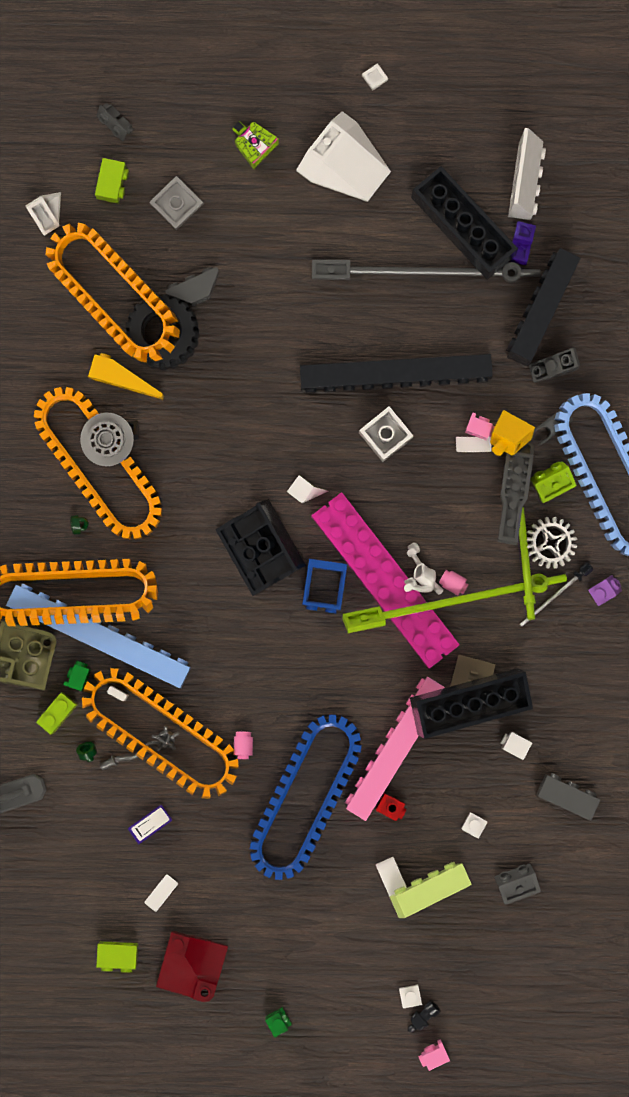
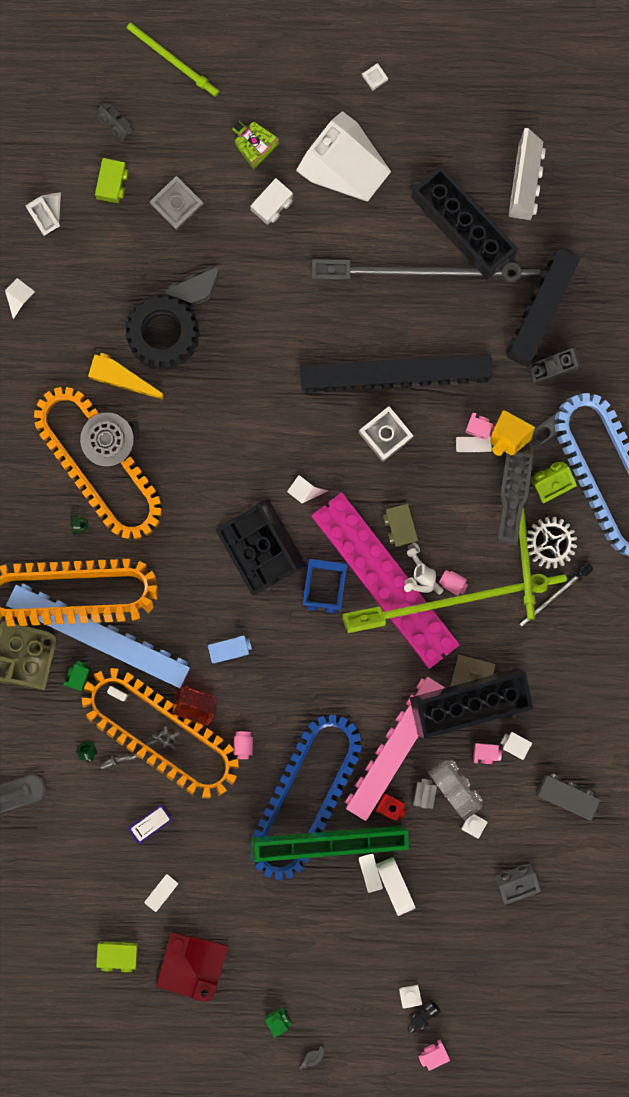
(17, 295): none -> white sticker
(57, 713): lime brick -> none
(95, 309): light orange piece -> none
(194, 705): none -> clear red brick
(201, 81): none -> lime bar
(229, 649): none -> light blue bracket
(272, 201): none -> white brick
(312, 1058): none -> dark grey piece
(329, 843): none -> green brick
(370, 873): none -> white sticker
(400, 526): none -> olive brick
(425, 794): none -> light grey brick
(430, 890): yellowish green brick -> none
(456, 788): none -> clear brick
(486, 753): none -> bright pink brick
(522, 240): dark purple slope -> none
(605, 590): medium lavender bracket -> none

